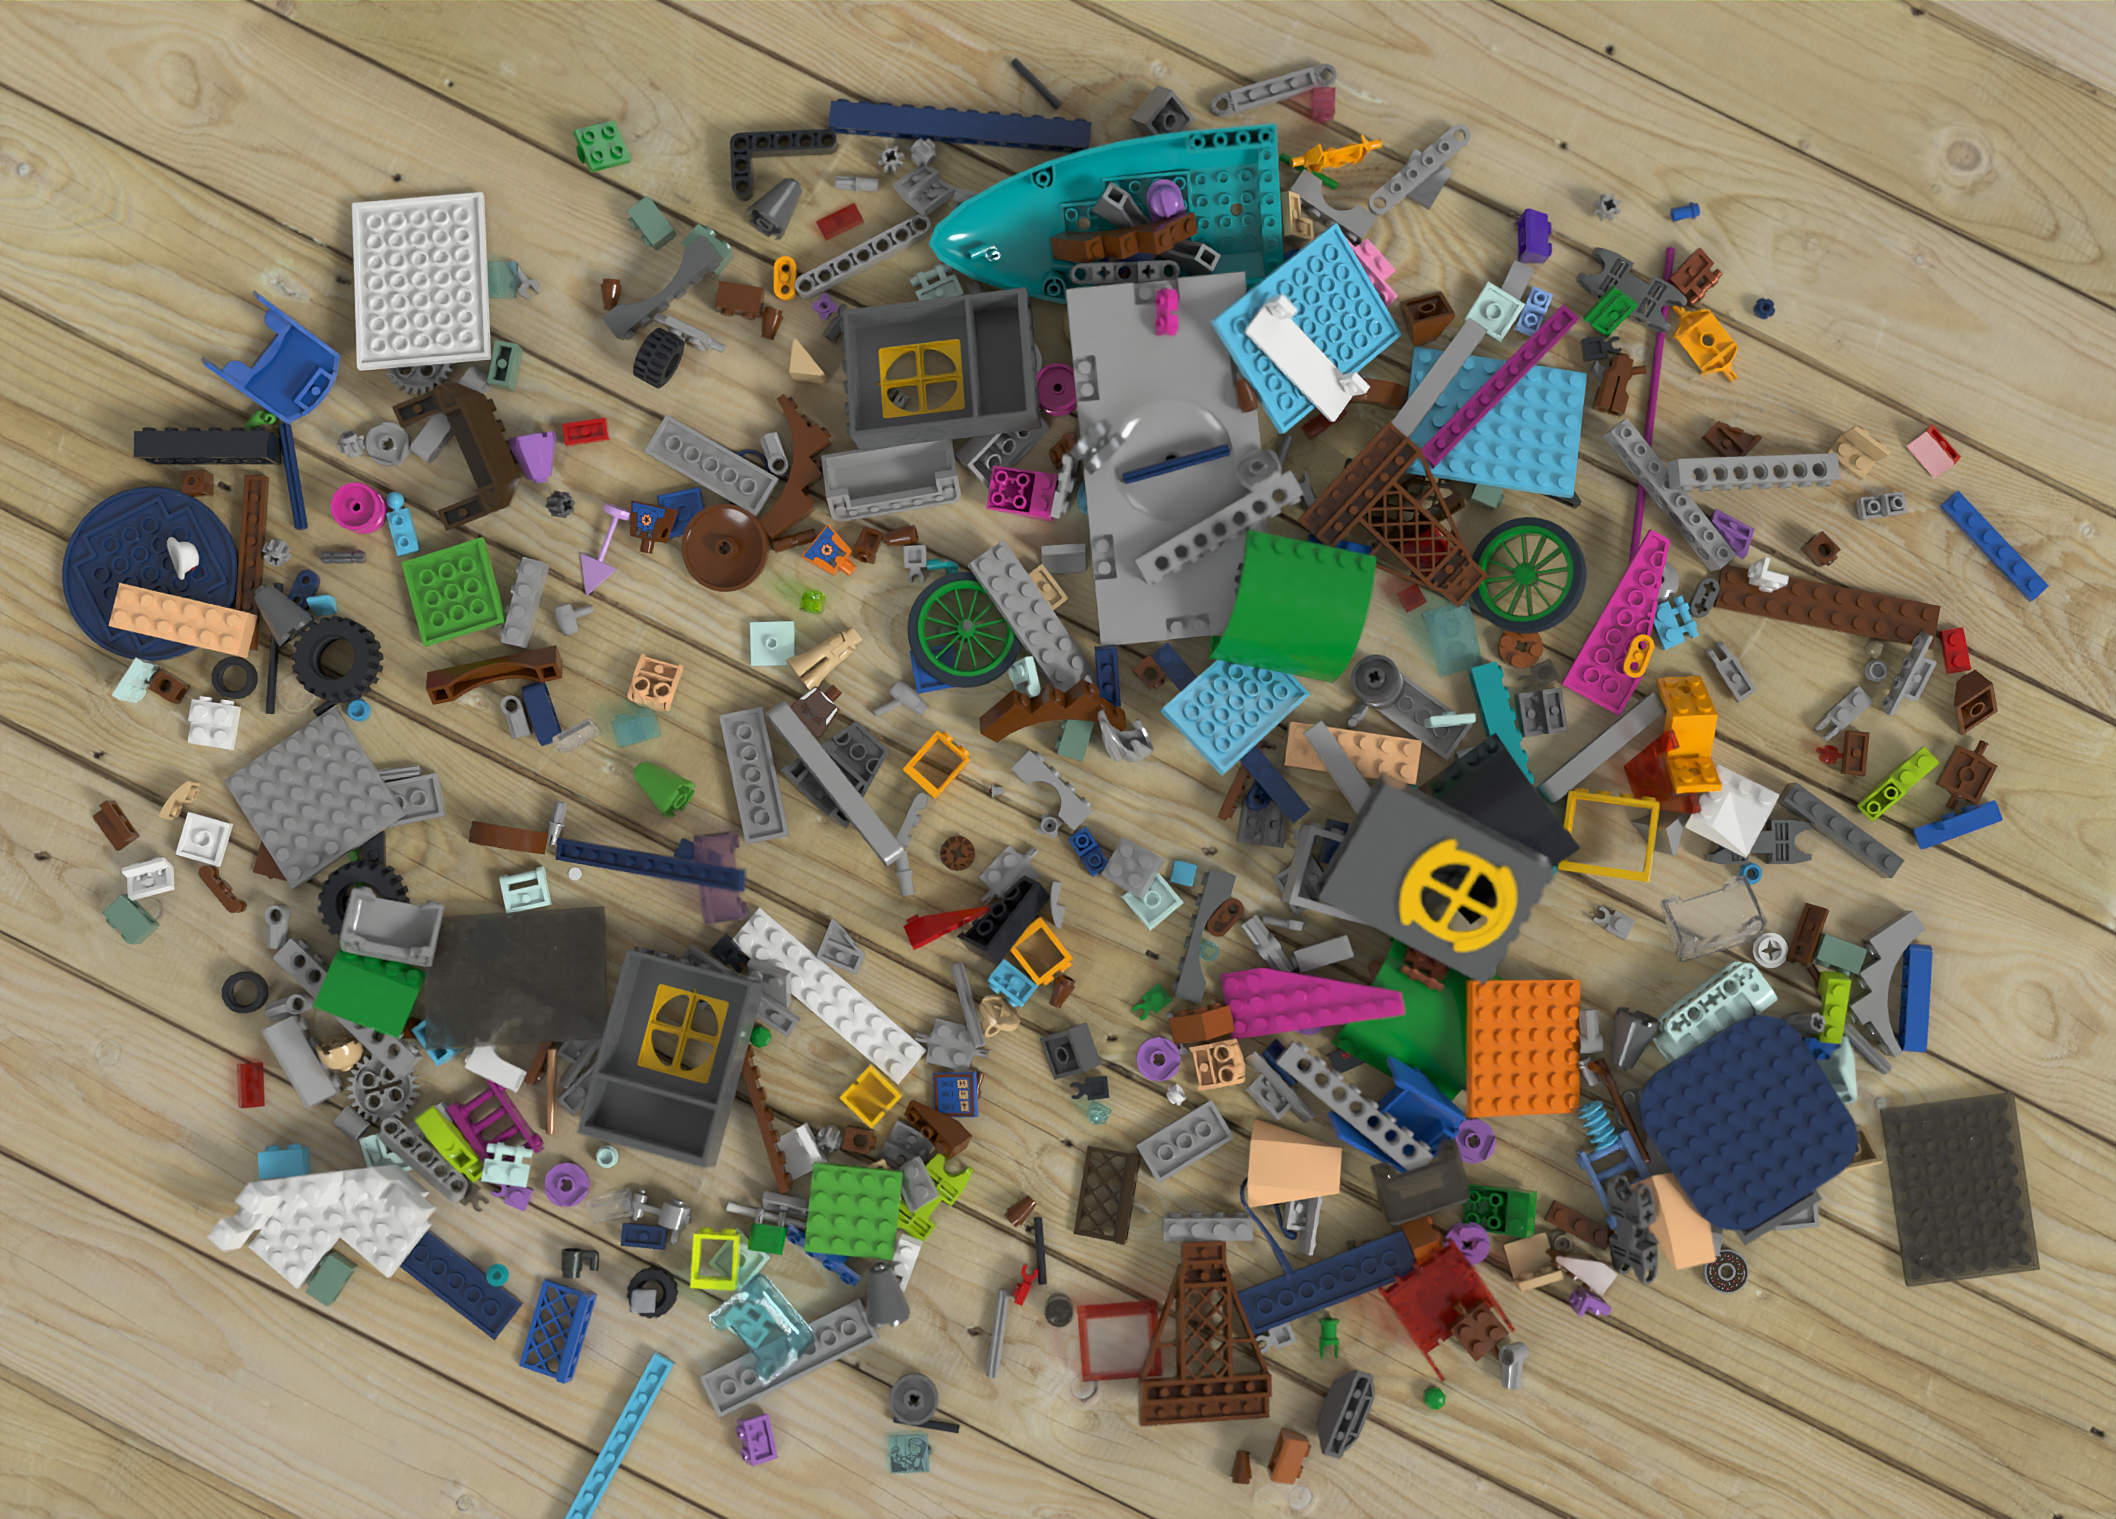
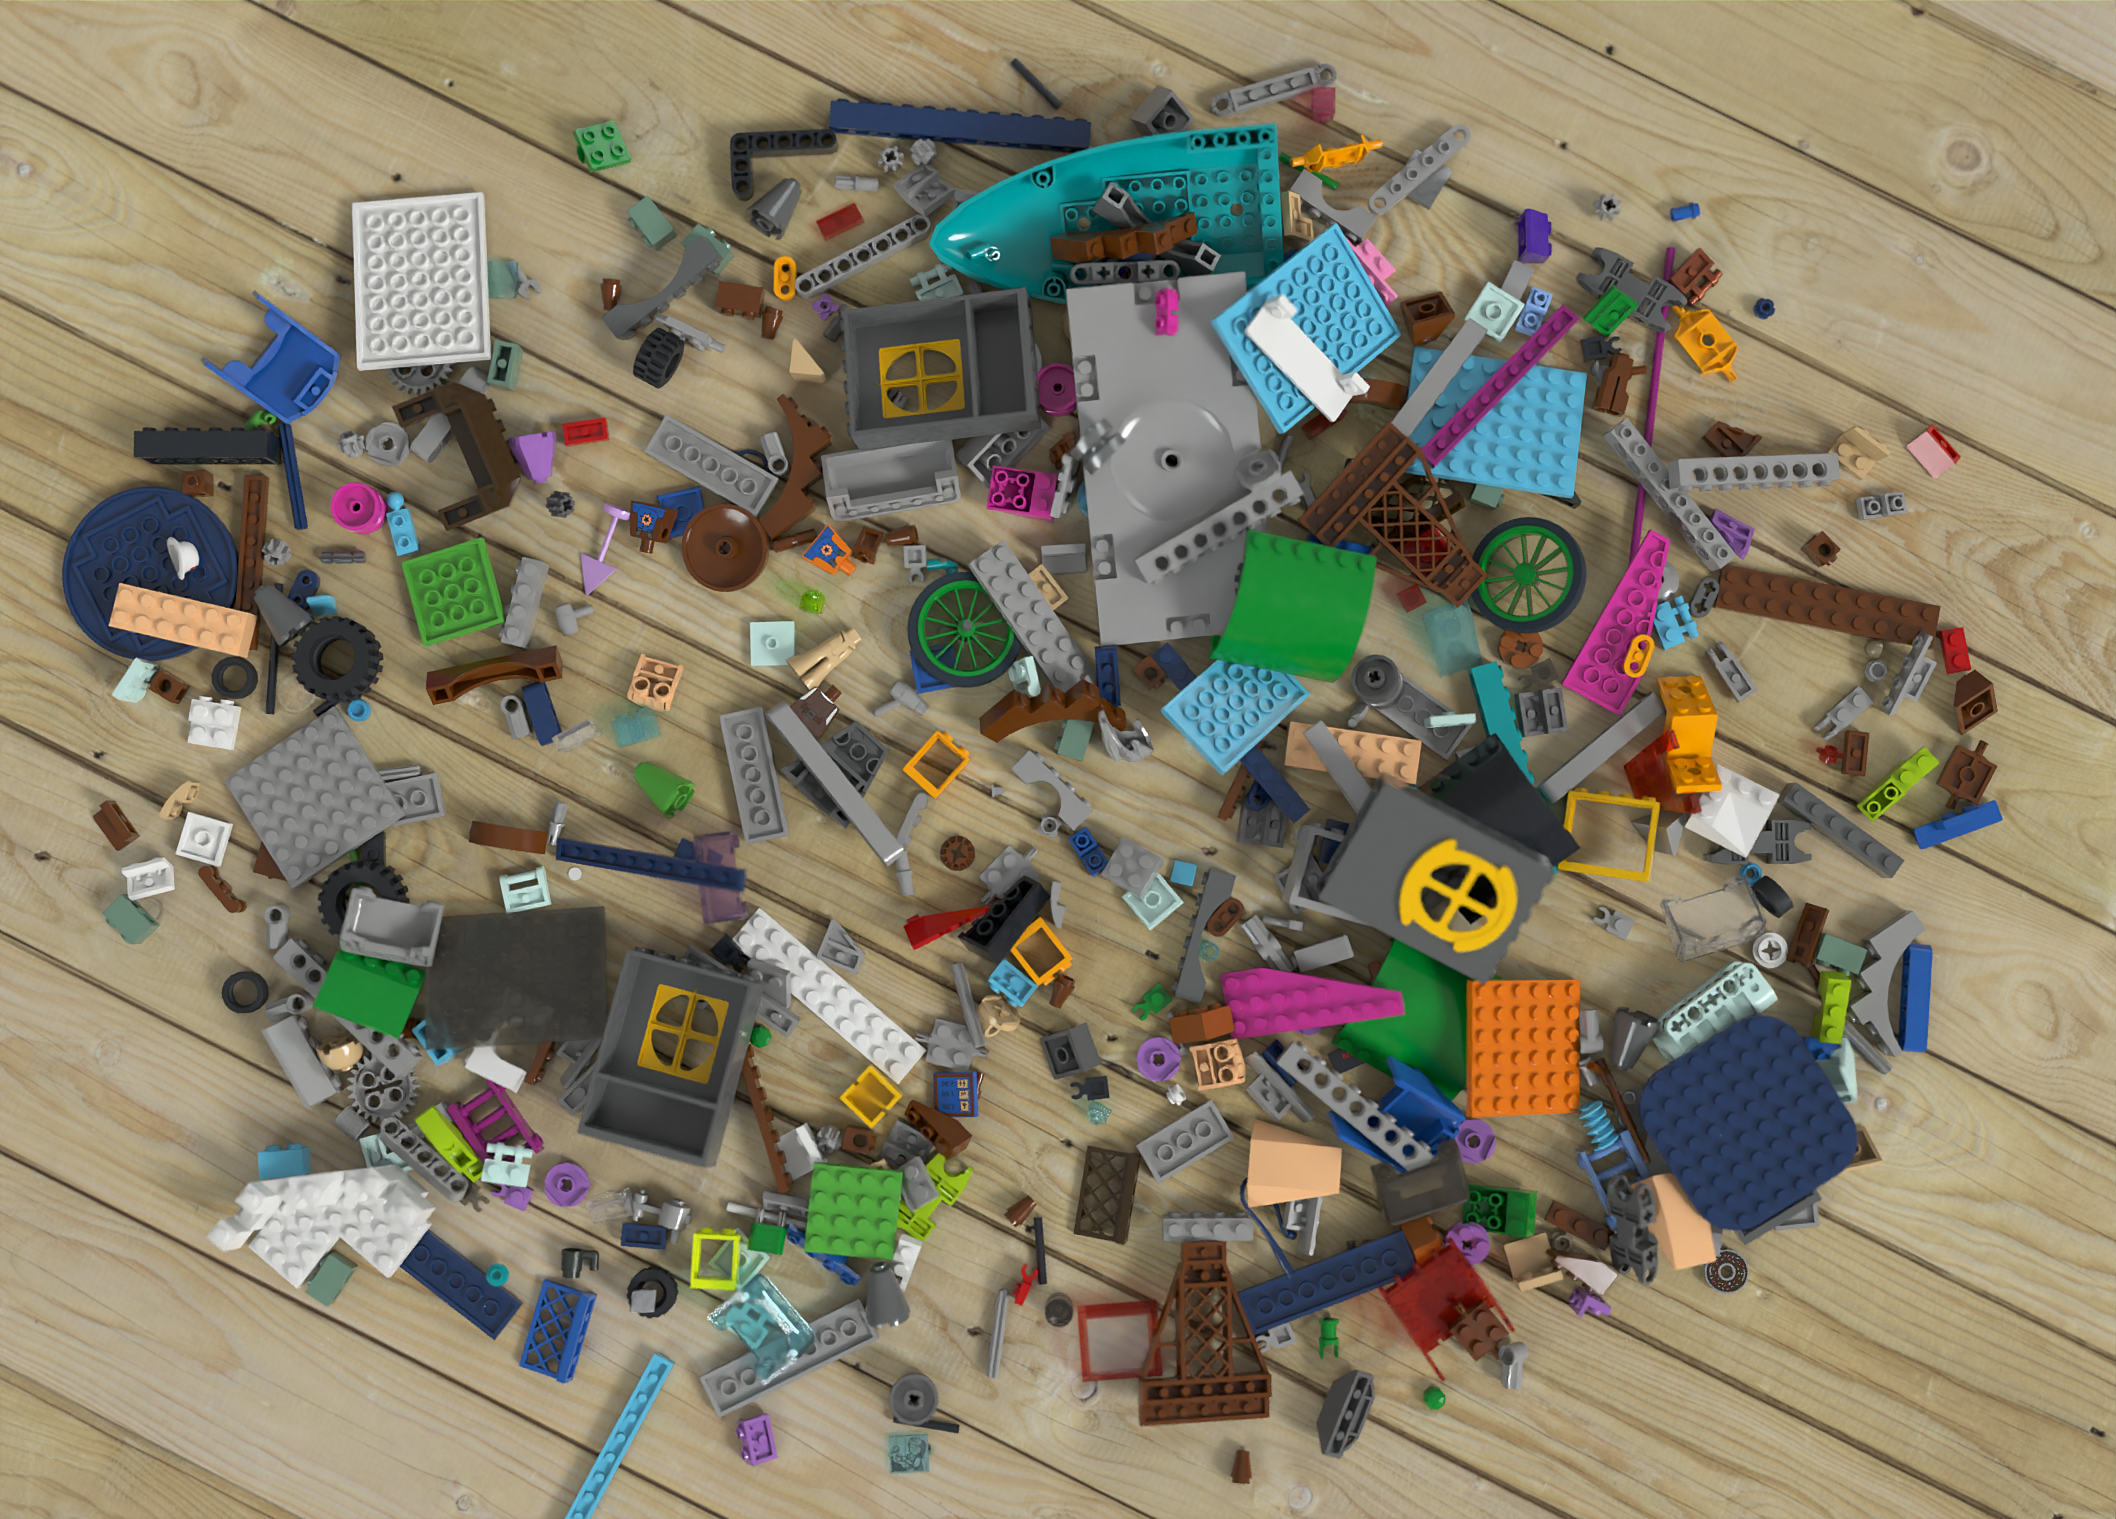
(250, 1085): clear red slope -> none
(551, 1090): medium nougat bar -> none
(607, 1156): light aqua plate -> none
(1164, 200): medium lavender piece -> none
(1176, 464): dark blue axle -> none
(1246, 398): reddish brown cone -> none
(1288, 1456): dark orange slope -> none
(1424, 962): copper plate -> none
(1765, 579): white bracket -> none
(1772, 896): none -> black tyre
(1805, 1023): light grey piece -> none
(1959, 1189): clear smoke plate -> none
(1994, 546): blue plate -> none

